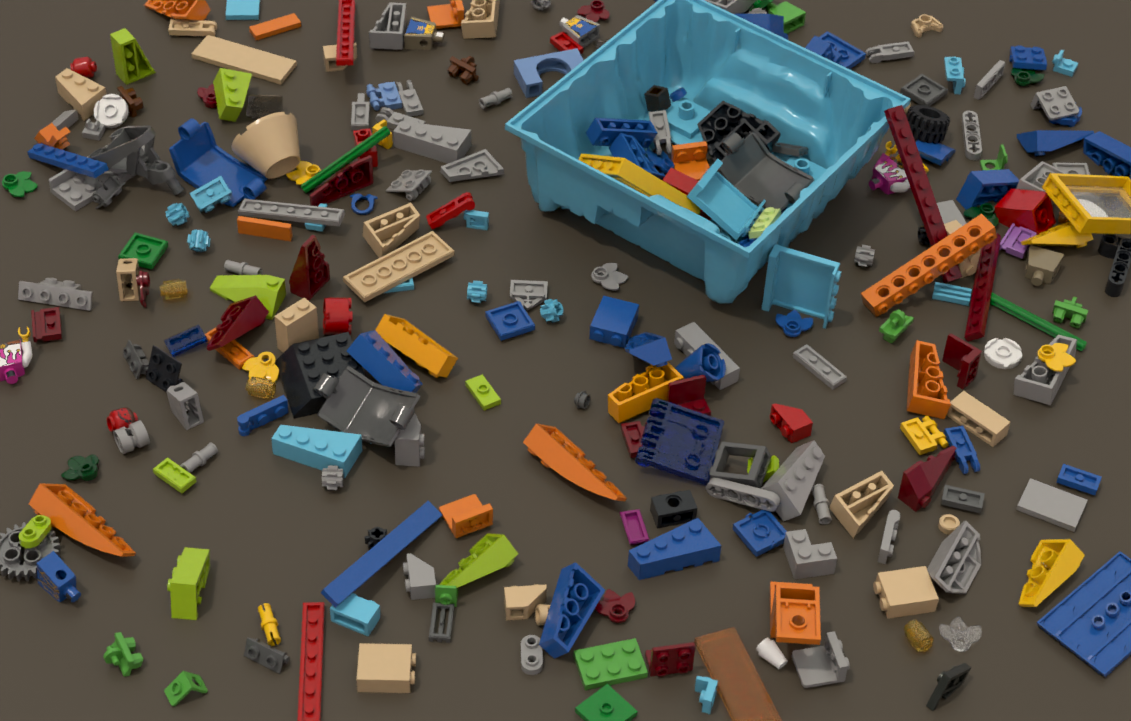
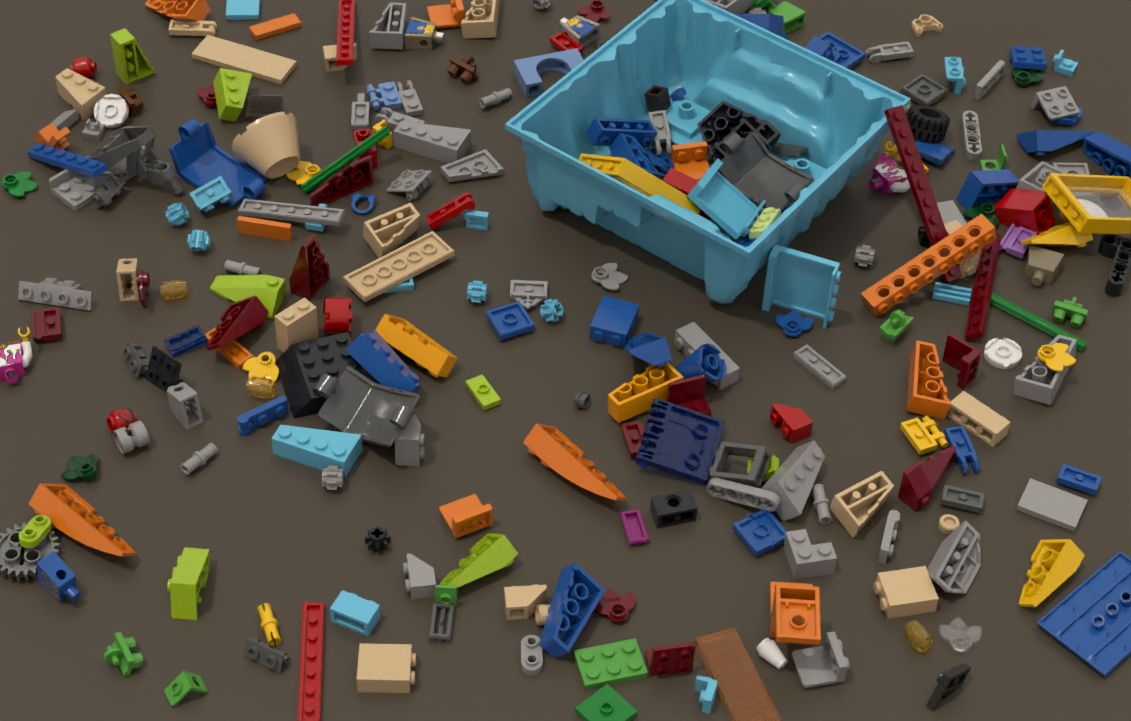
(145, 249): green plate -> none
(174, 475): lime plate -> none
(381, 554): blue tile -> none
(674, 550): blue wedge -> none

